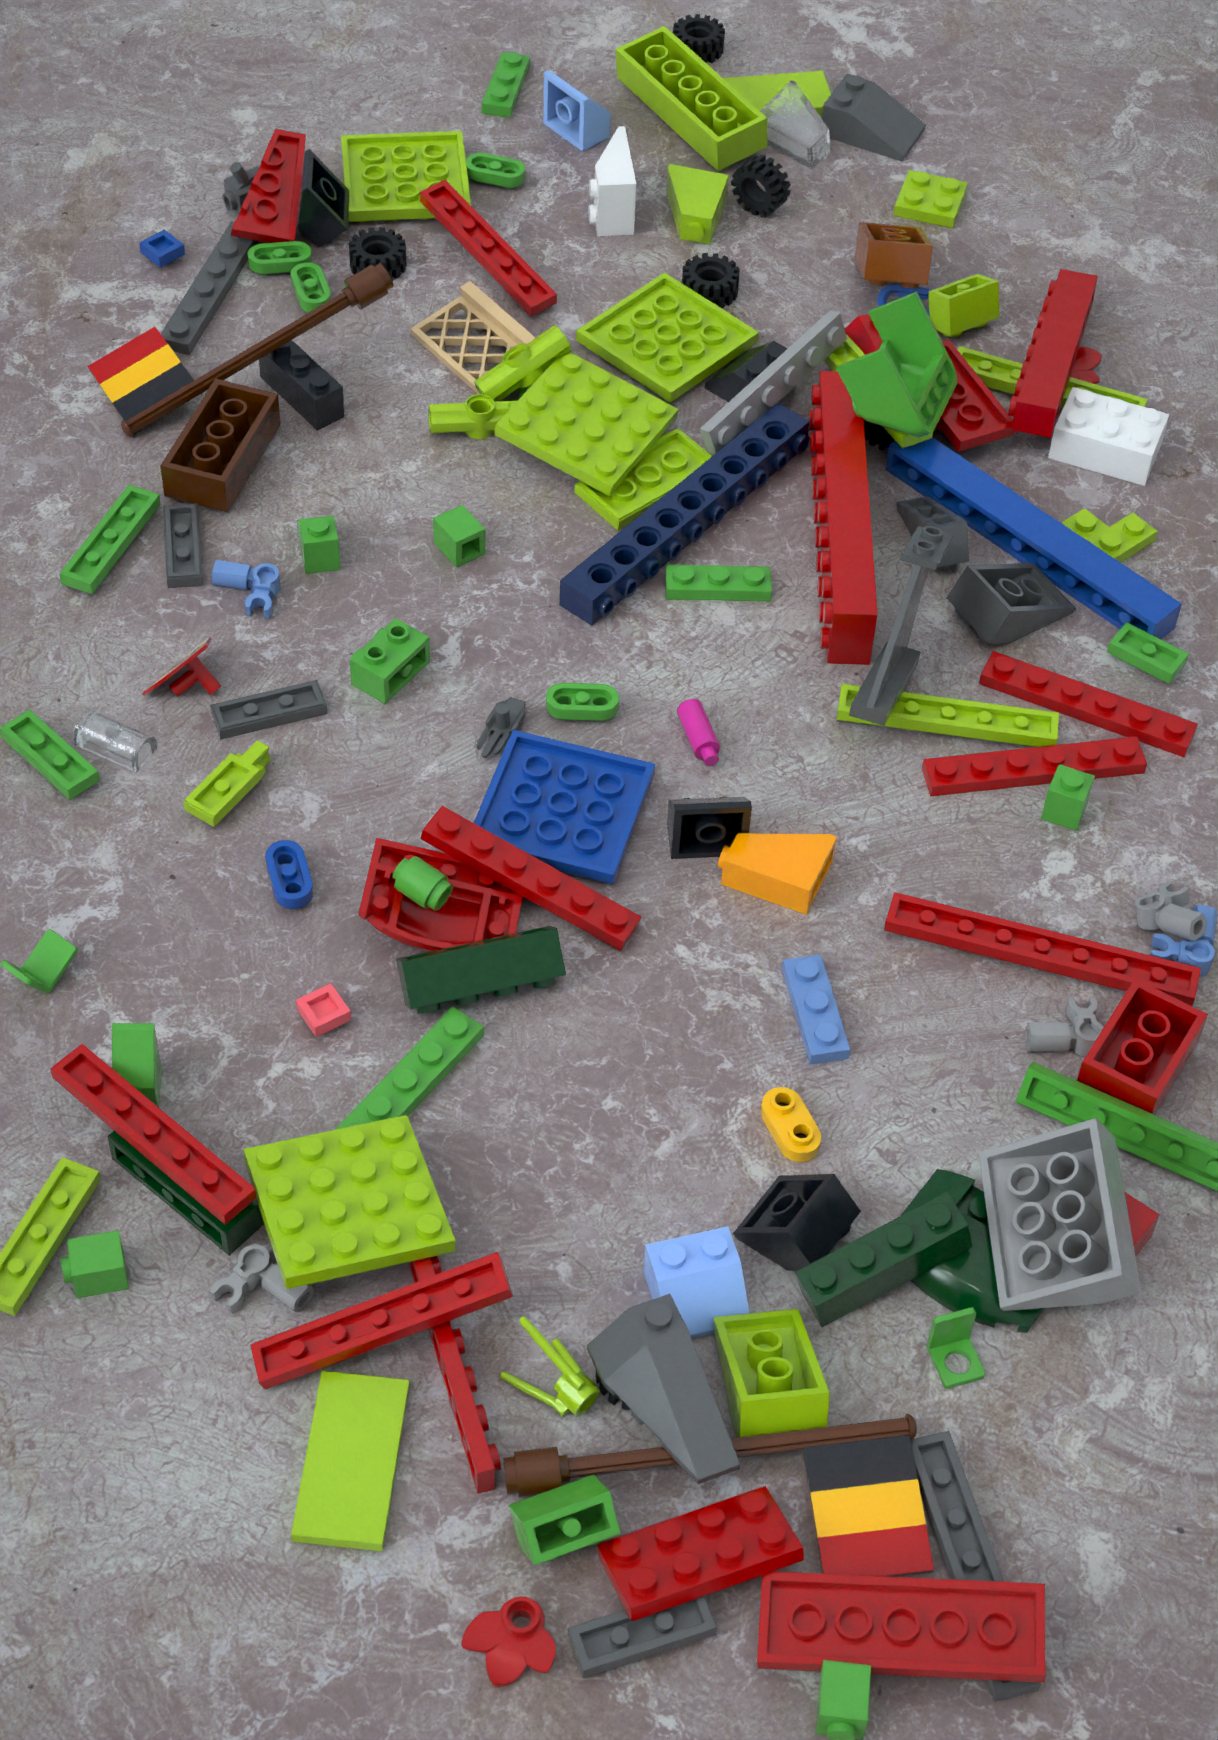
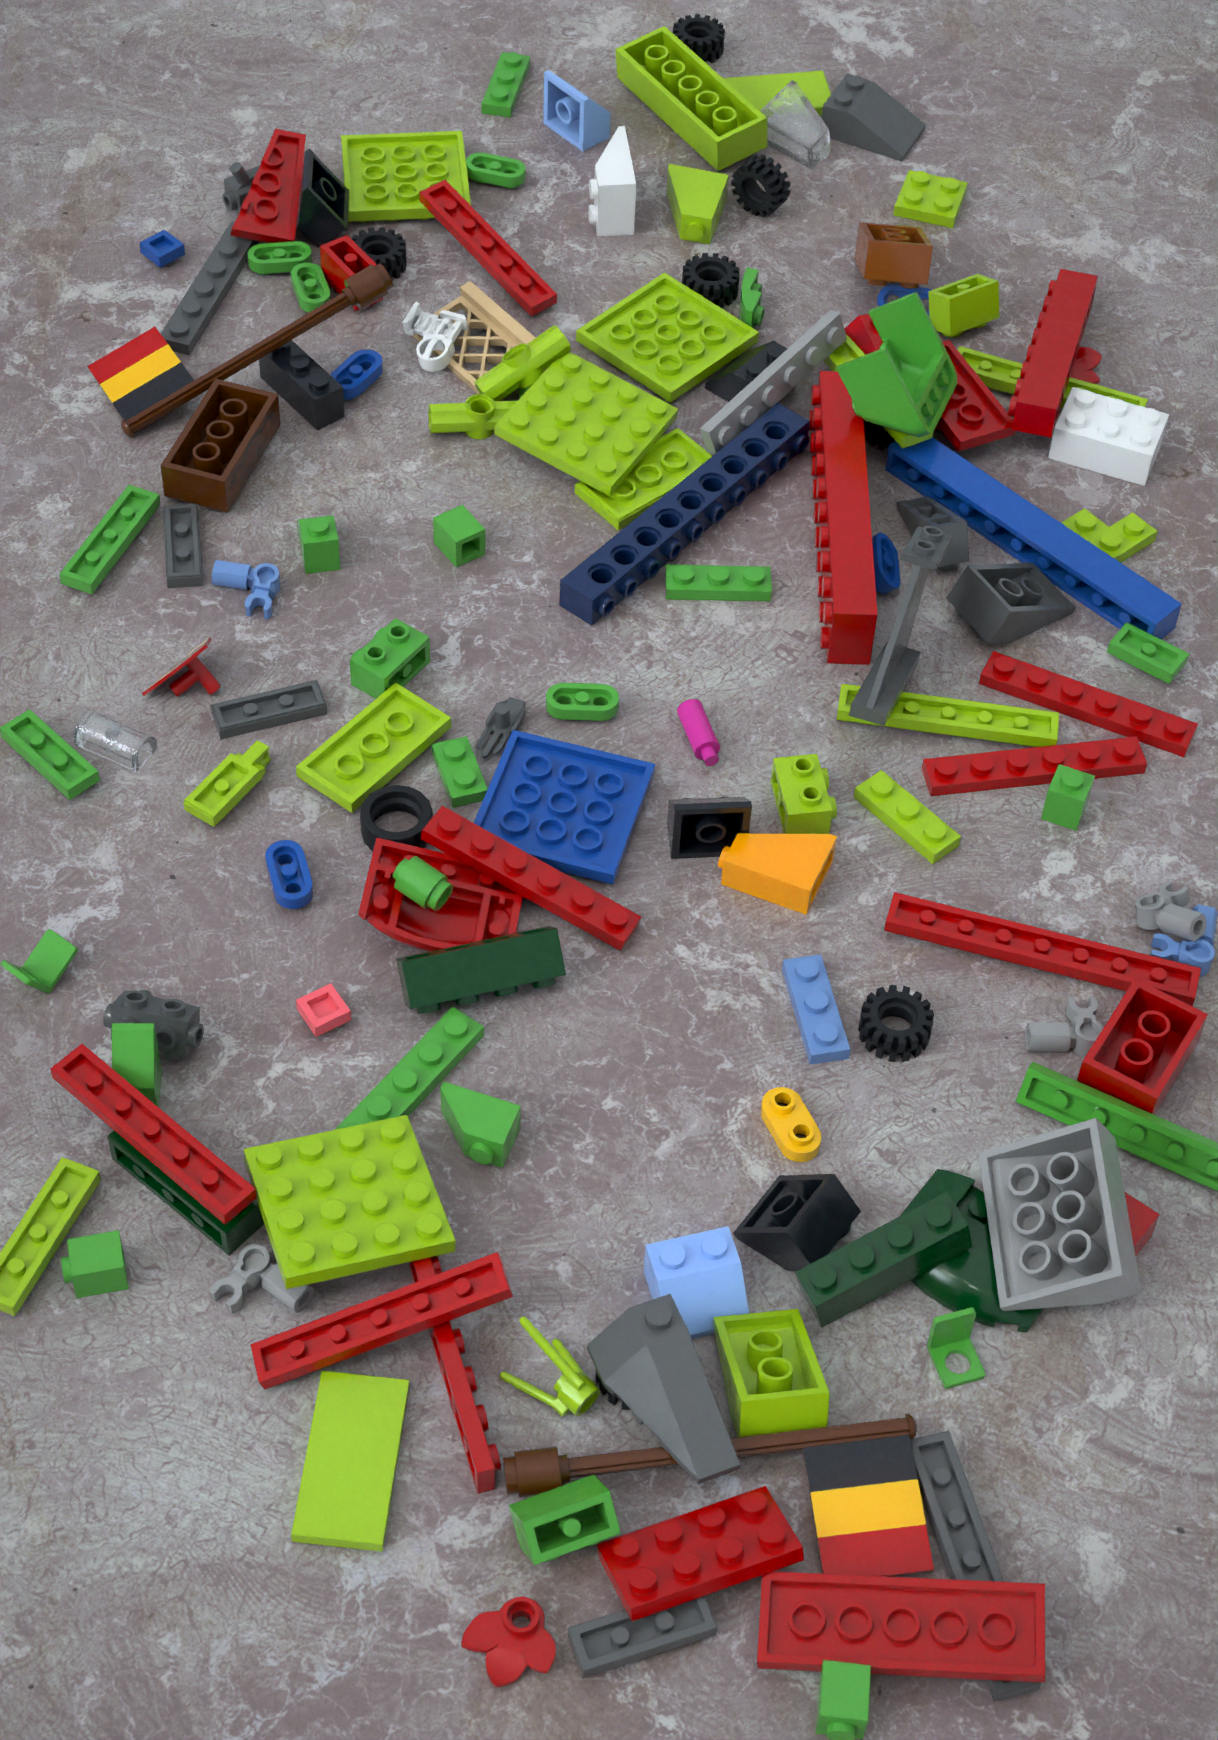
(175, 1022): none -> dark grey brick
(342, 260): none -> red brick
(358, 372): none -> blue plate
(373, 747): none -> lime plate
(395, 799): none -> black tyre
(436, 334): none -> white piece
(459, 771): none -> bright green plate
(480, 1123): none -> bright green slope
(750, 304): none -> bright green slope
(802, 795): none -> lime brick
(885, 564): none -> blue plate
(896, 1041): none -> black tyre
(907, 816): none -> lime plate

